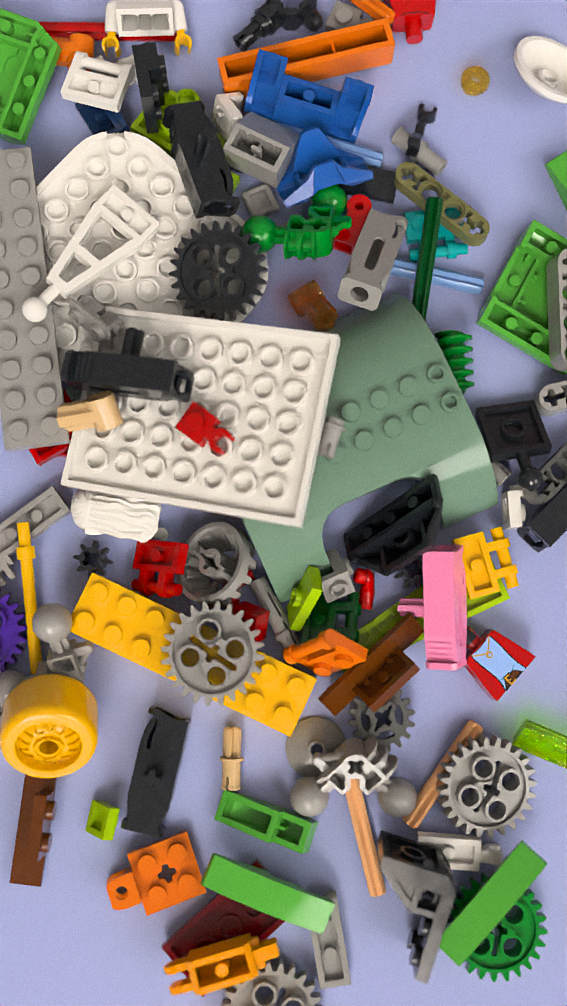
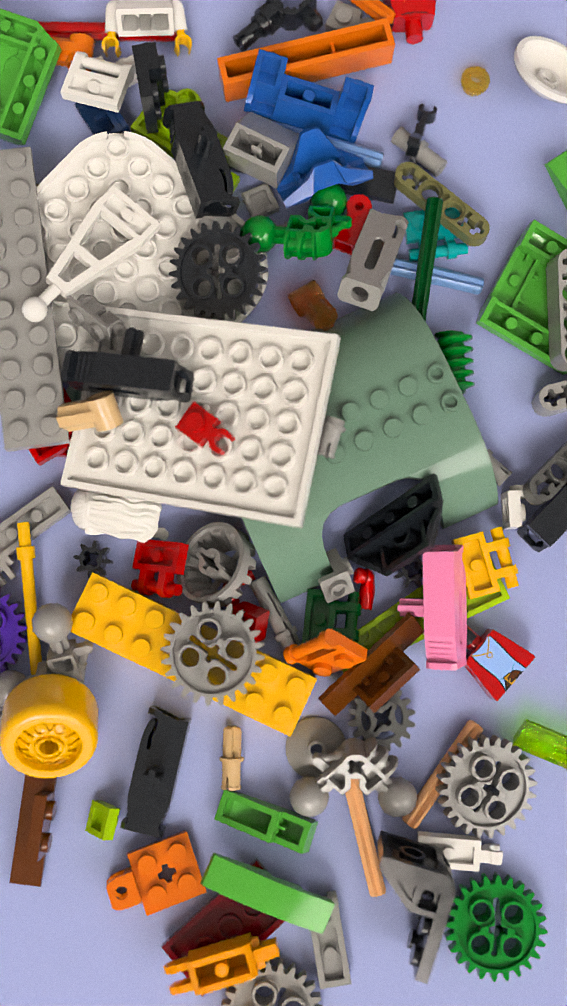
(227, 112): white bracket -> none
(304, 598): lime plate -> none
(491, 902): bright green slope -> none
(515, 433): black plate -> none

